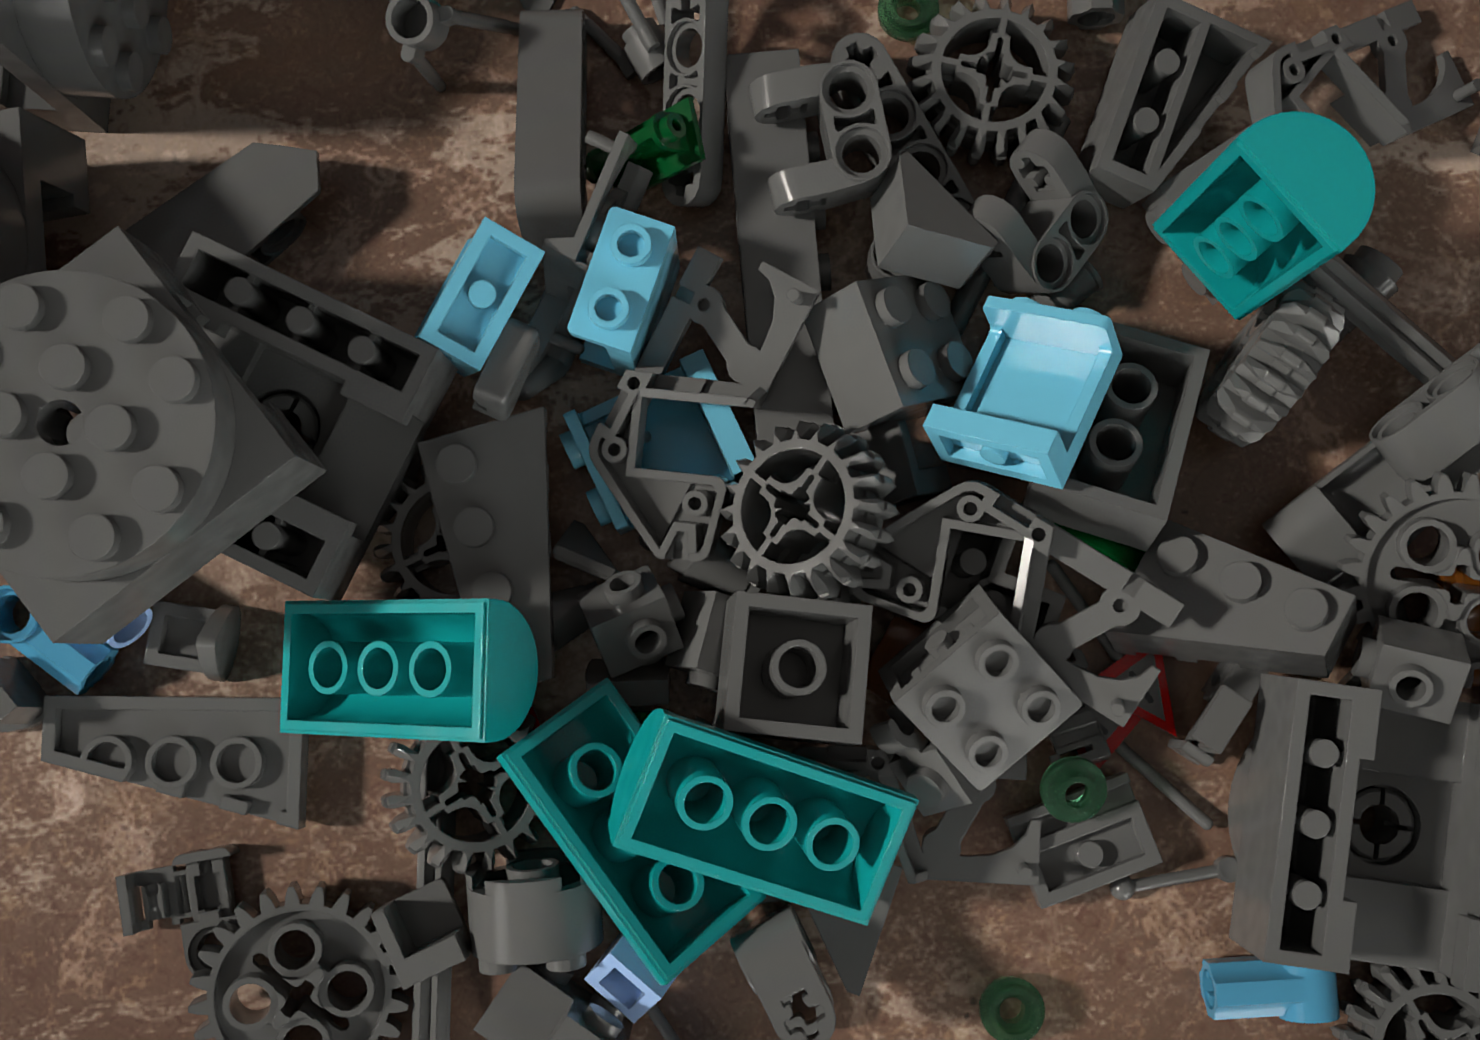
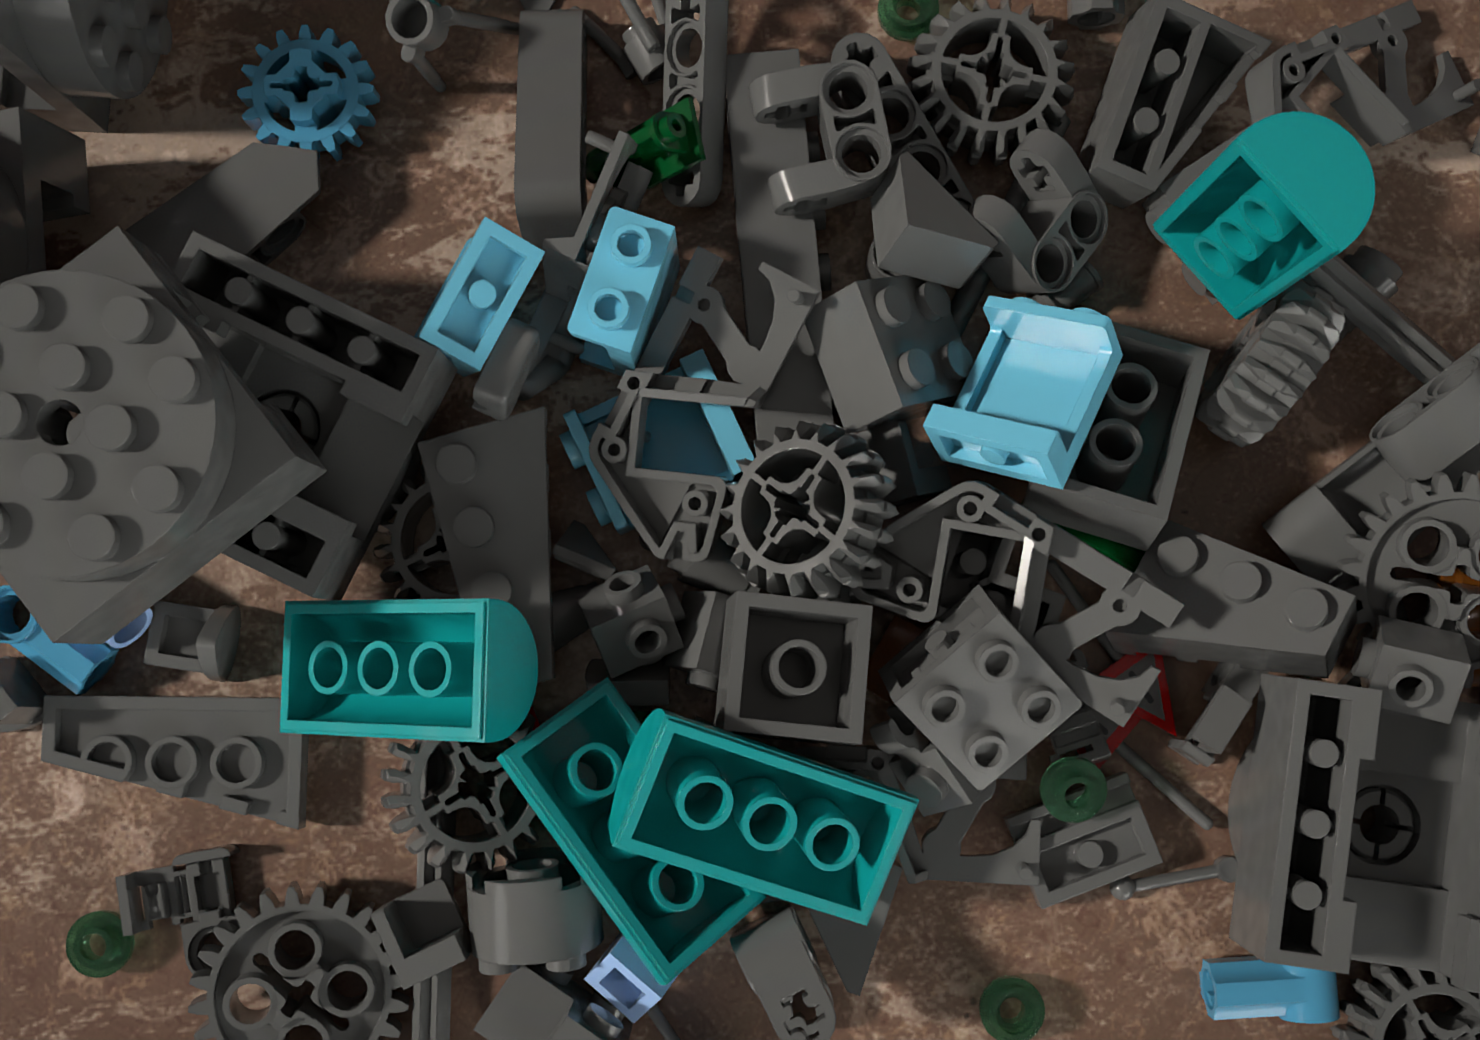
(118, 948): none -> clear green plate
(292, 76): none -> dark azure gear

